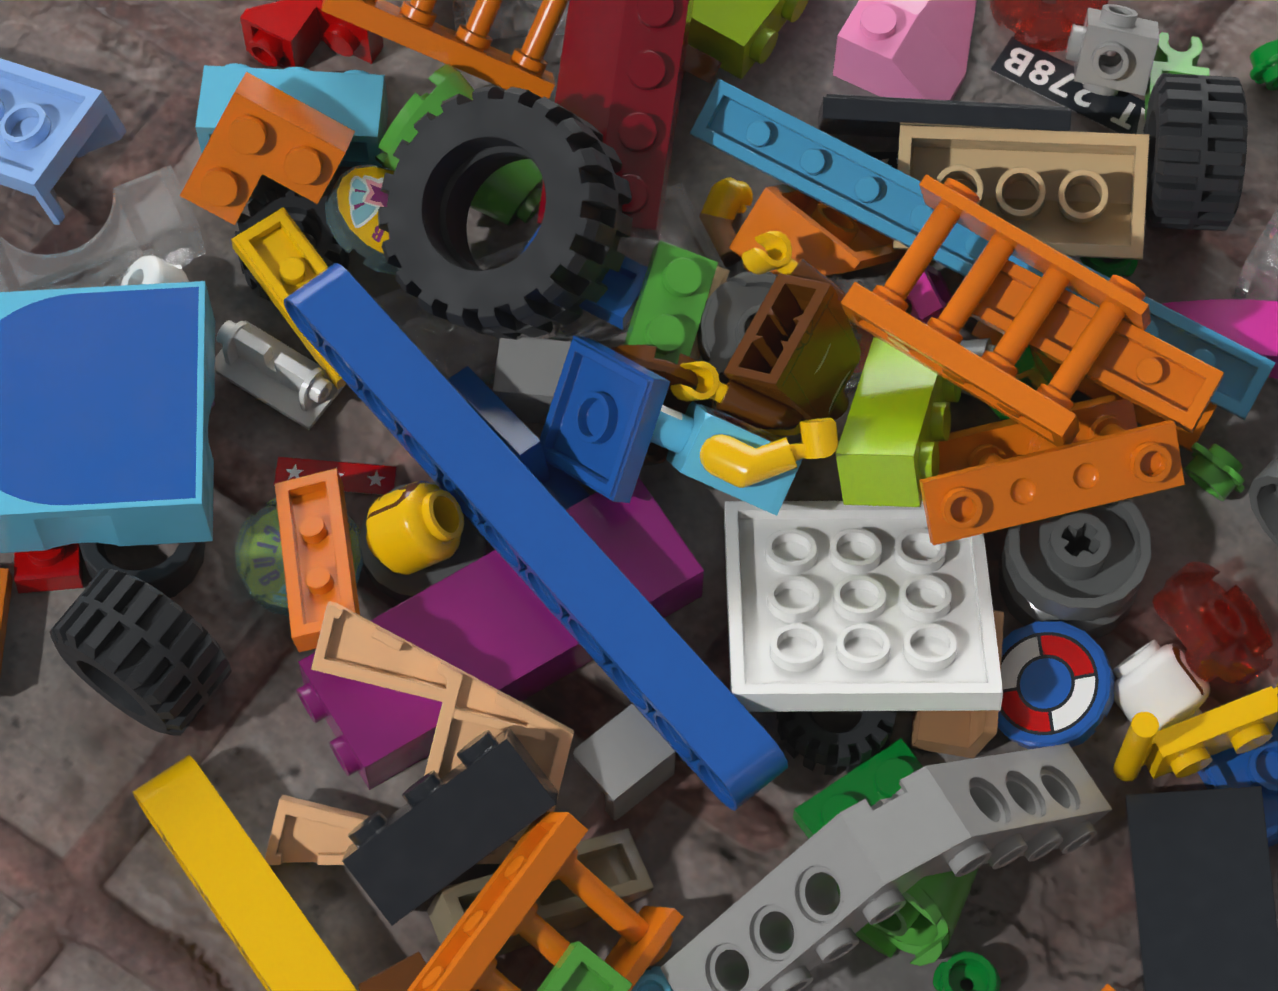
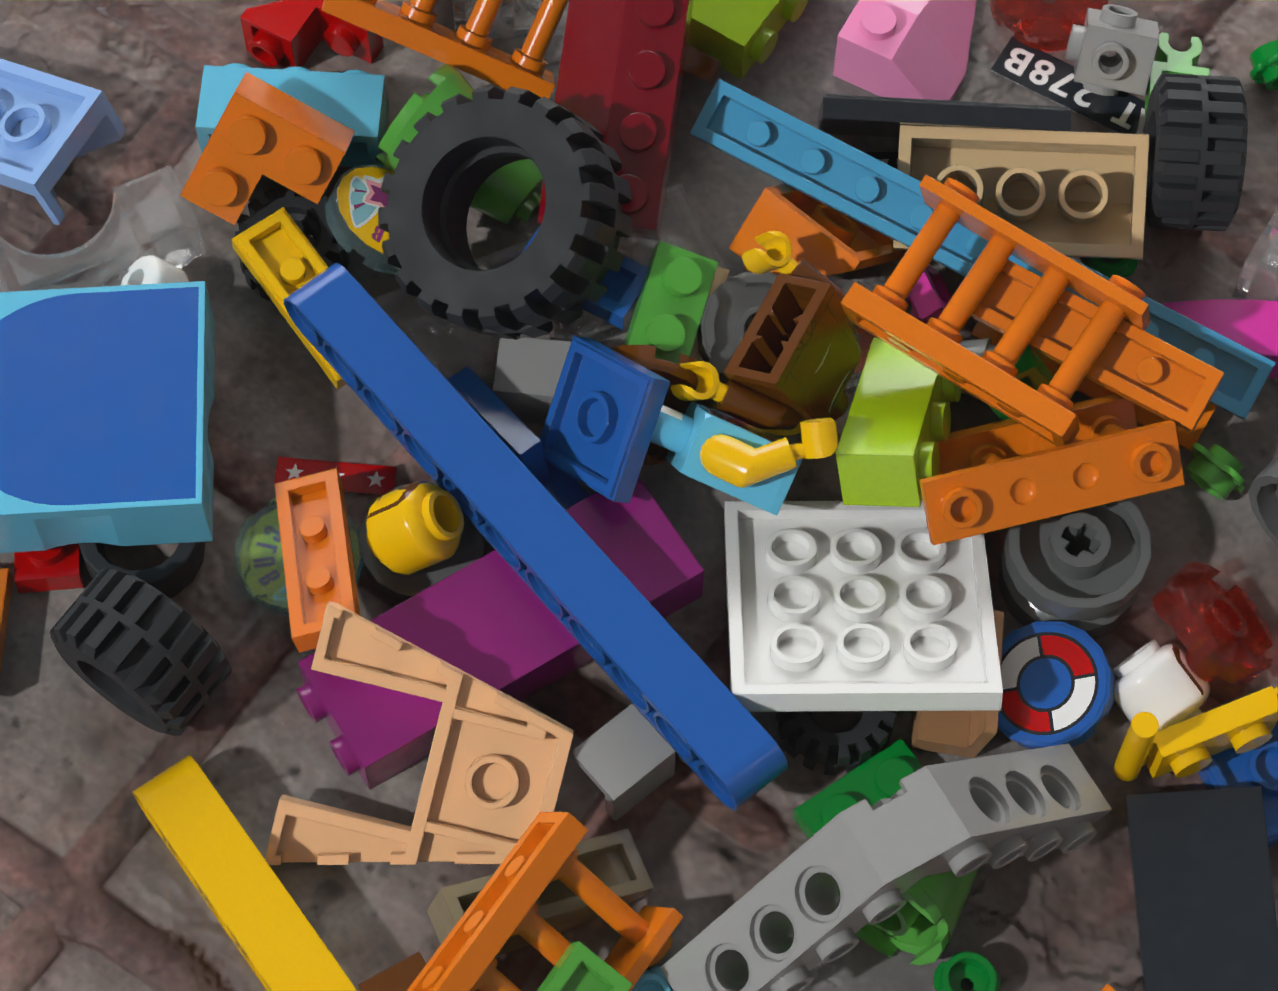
(273, 372): white hinge -> none
(448, 823): black brick -> none
(721, 206): arm -> none

